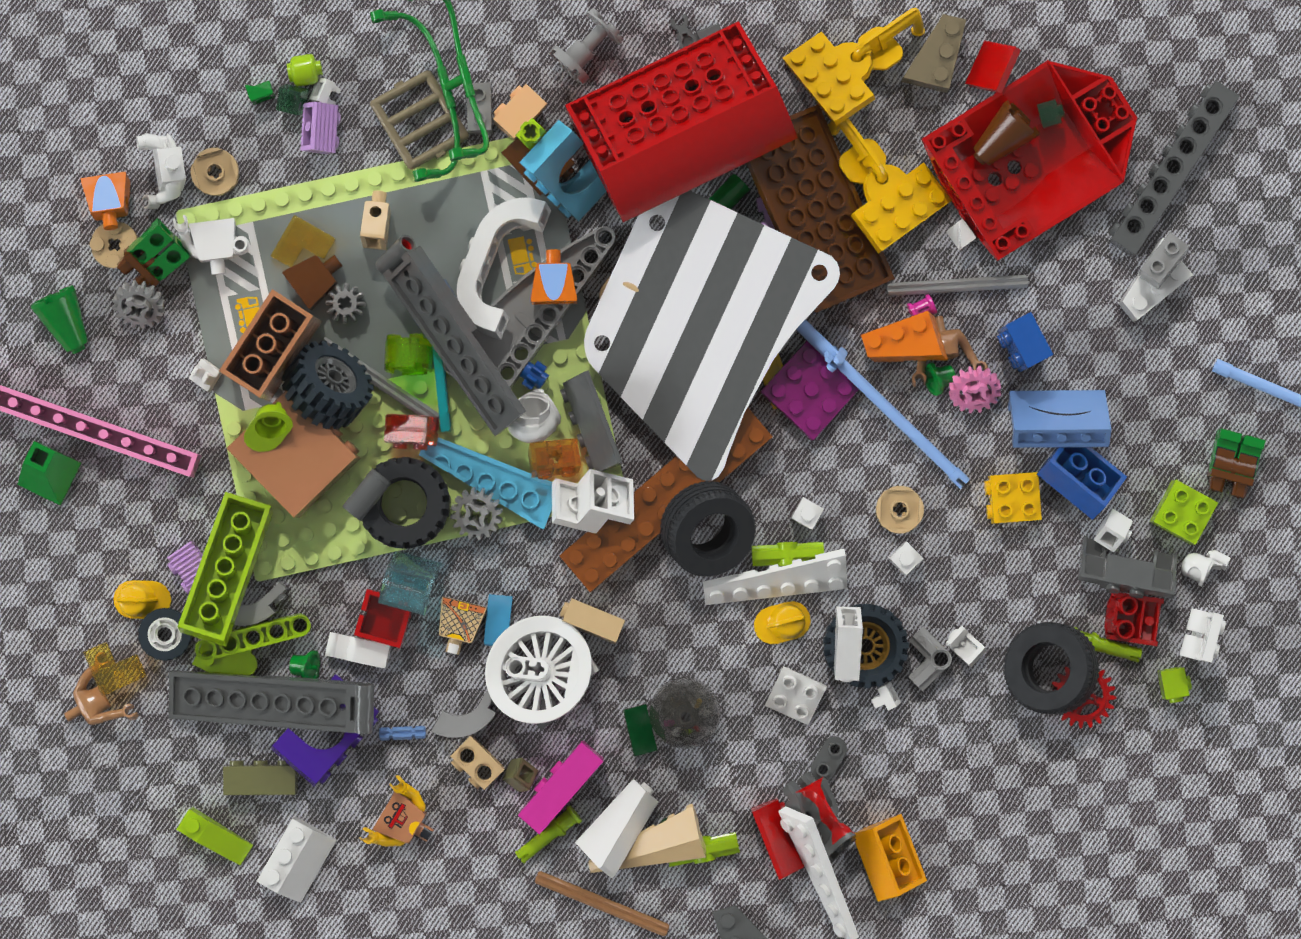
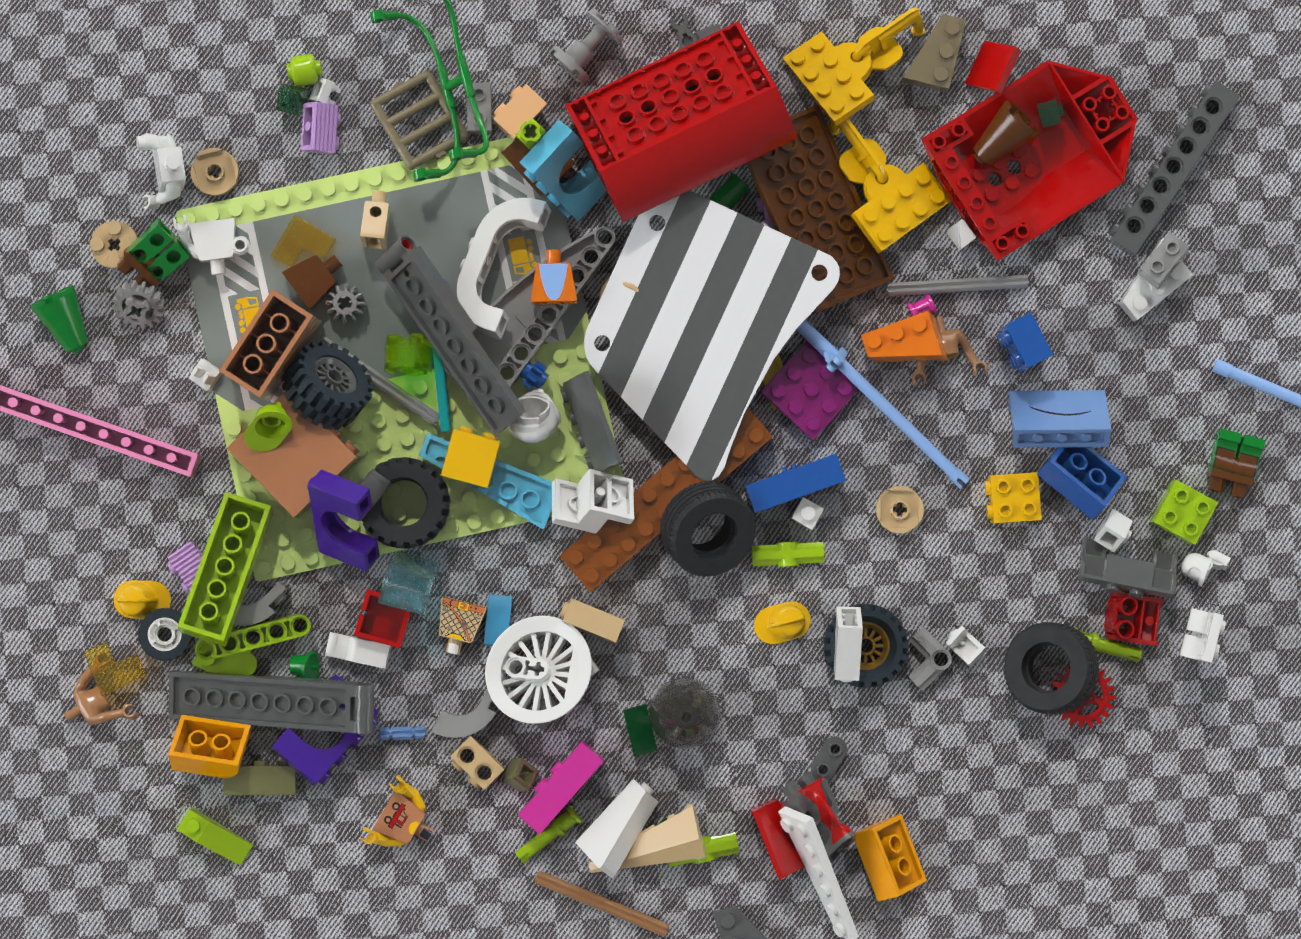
(48, 472): green slope -> none
(107, 197): orange torso -> none
(208, 746): none -> light orange brick
(260, 92): green slope -> none
(296, 860): white slope -> none
(335, 495): none -> dark purple arch
(411, 430): clear red brick -> none
(468, 518): light grey gear -> none
(471, 457): none -> yellow brick
(564, 451): clear orange brick -> none
(794, 483): none -> blue brick
(795, 695): white hinge -> none
(816, 575): white wing -> none
(886, 696): white tile -> none
(905, 558): white brick -> none
(938, 378): green piece -> none
(975, 389): bright pink gear -> none
(1174, 684): lime brick -> none

